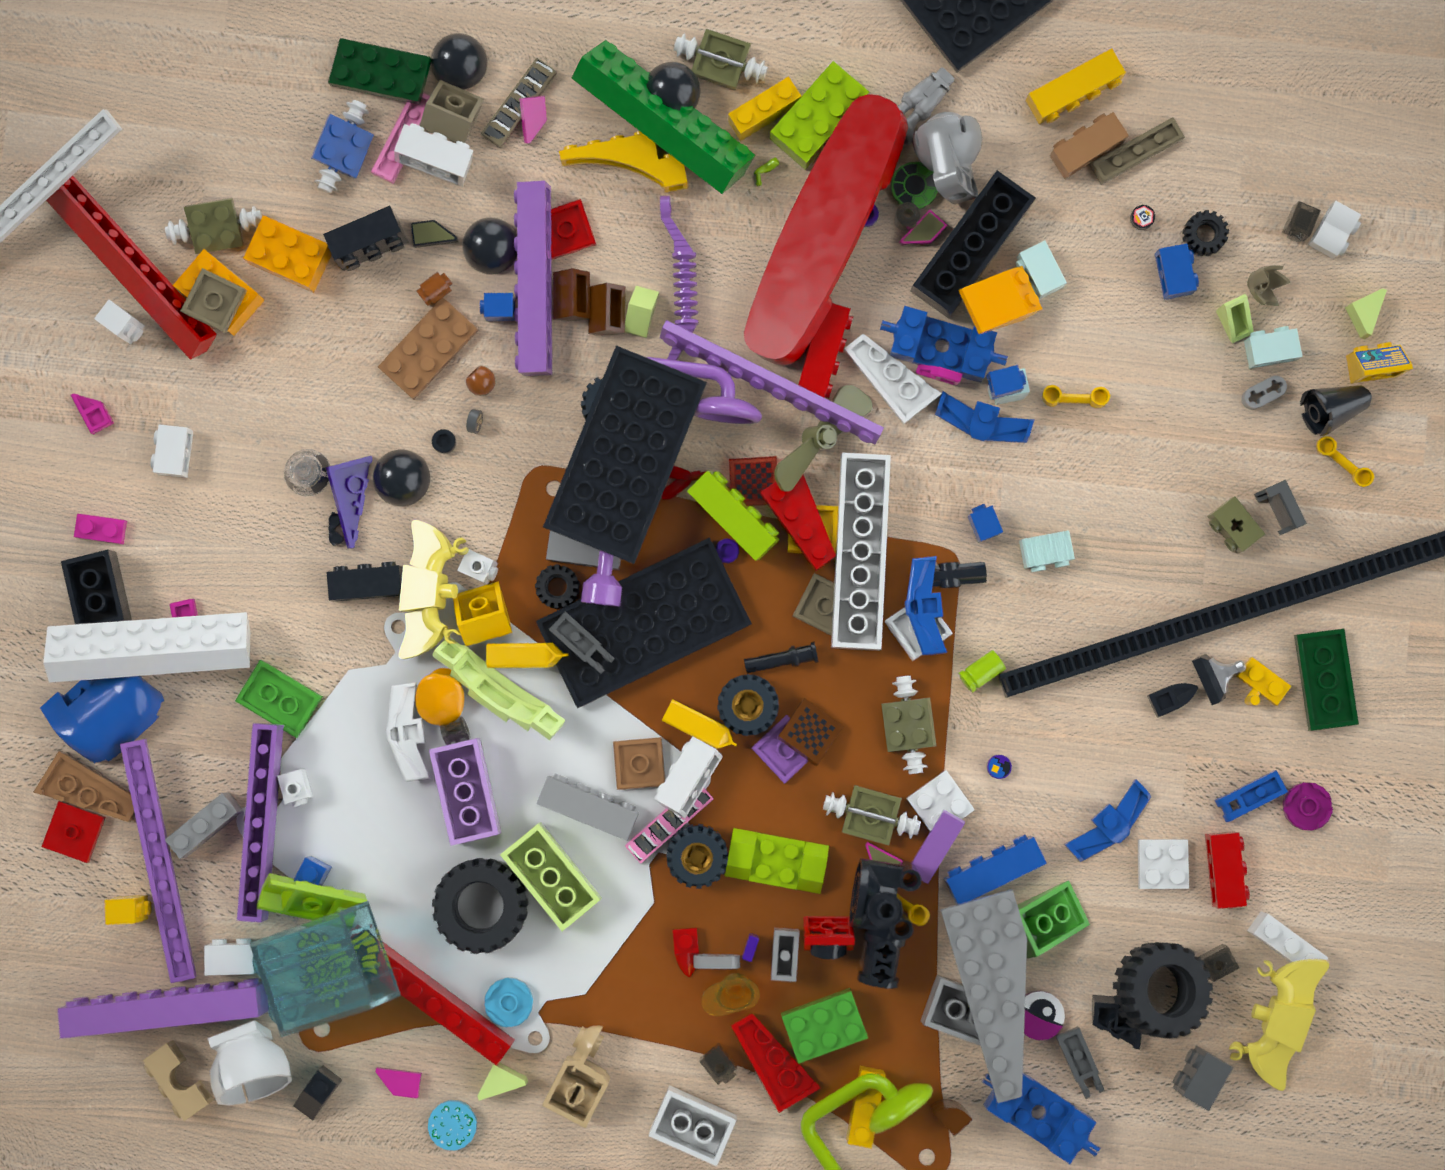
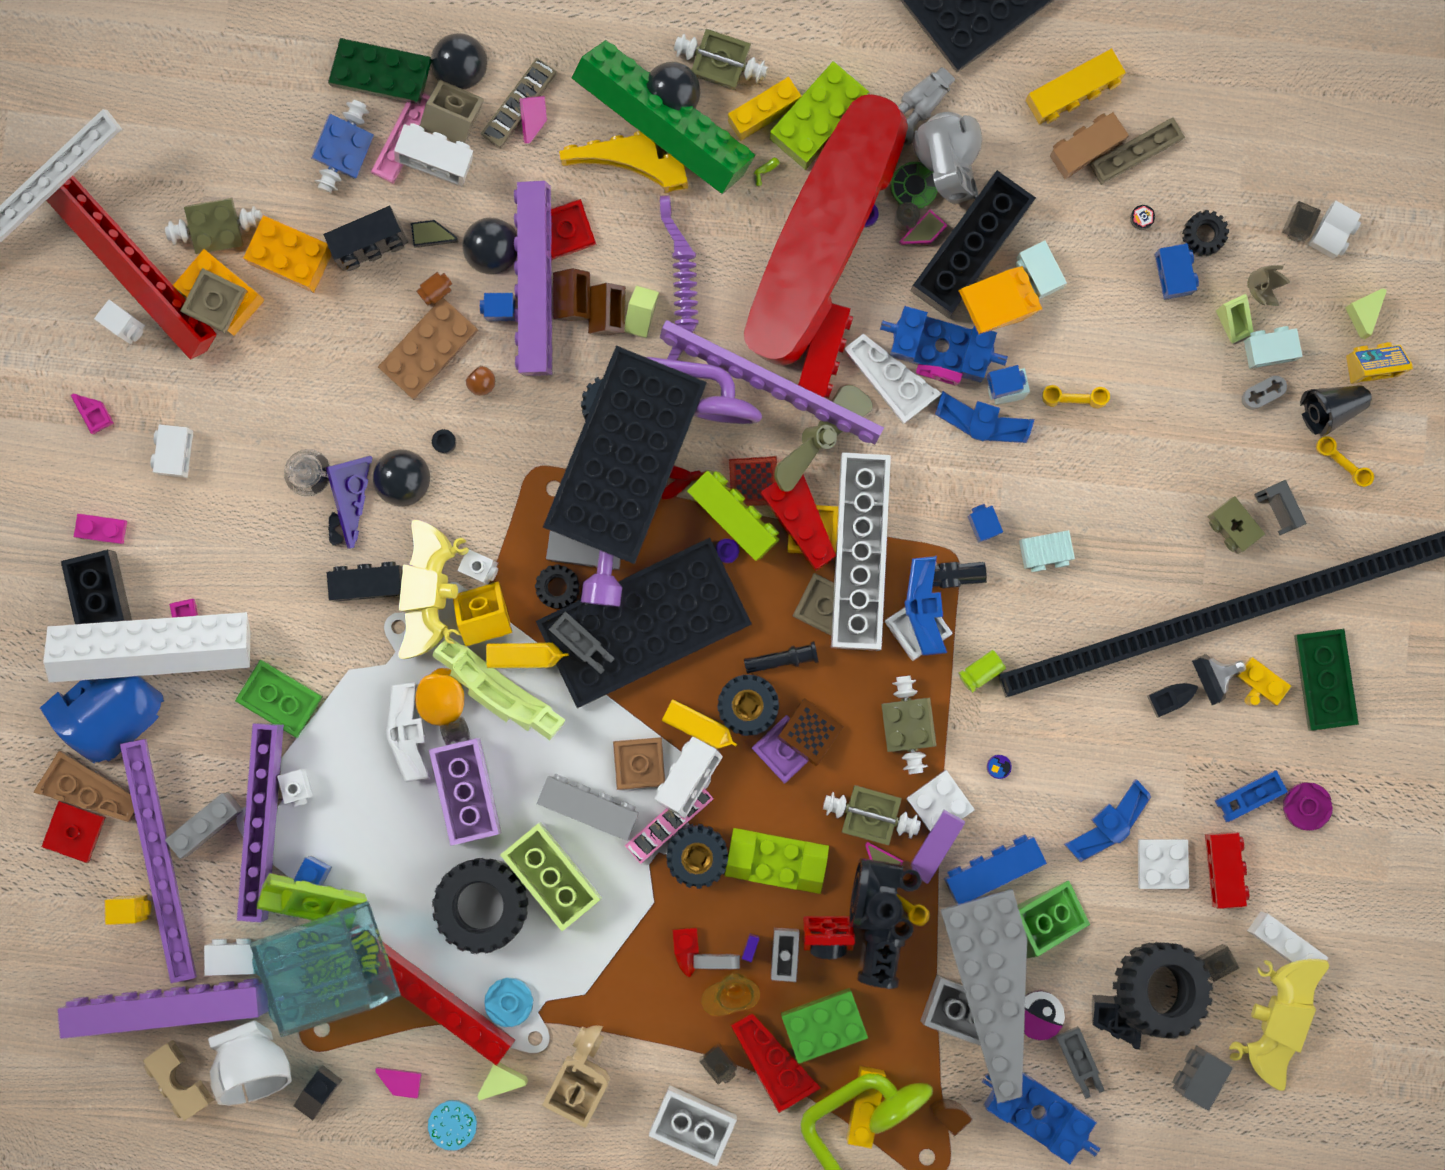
(474, 421): dark grey tile -> none

